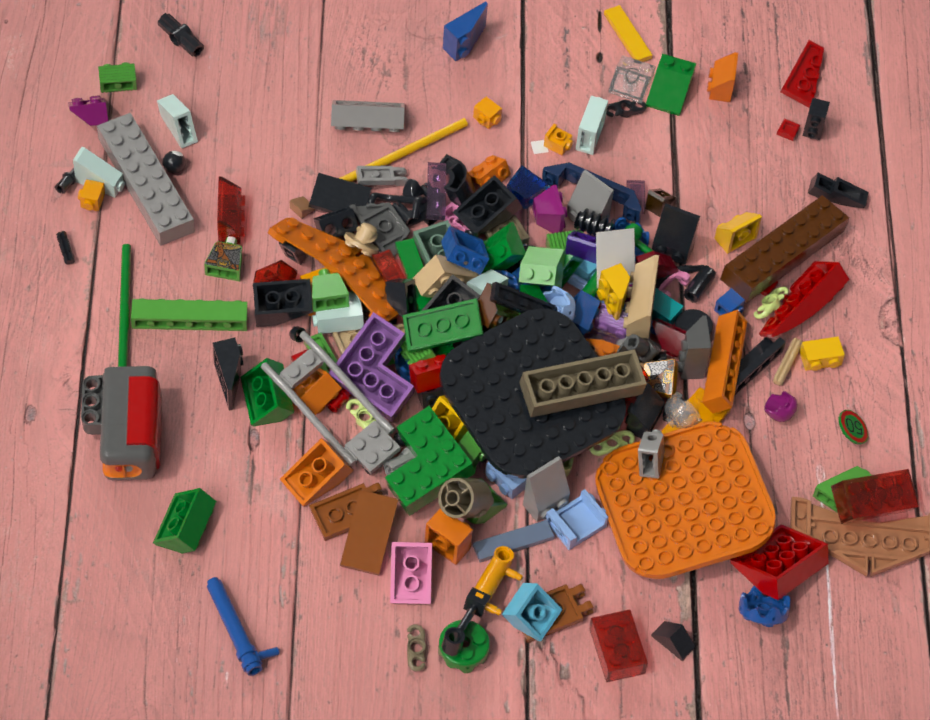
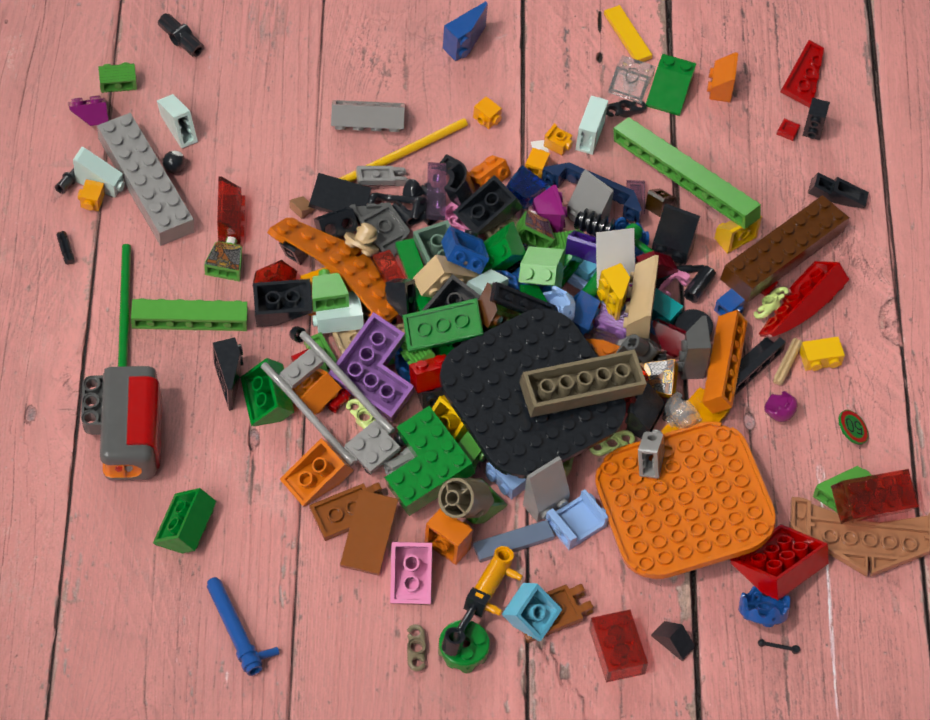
(535, 230): none -> torso
(537, 161): none -> light orange brick
(687, 173): none -> bright green brick
(795, 649): none -> black hinge

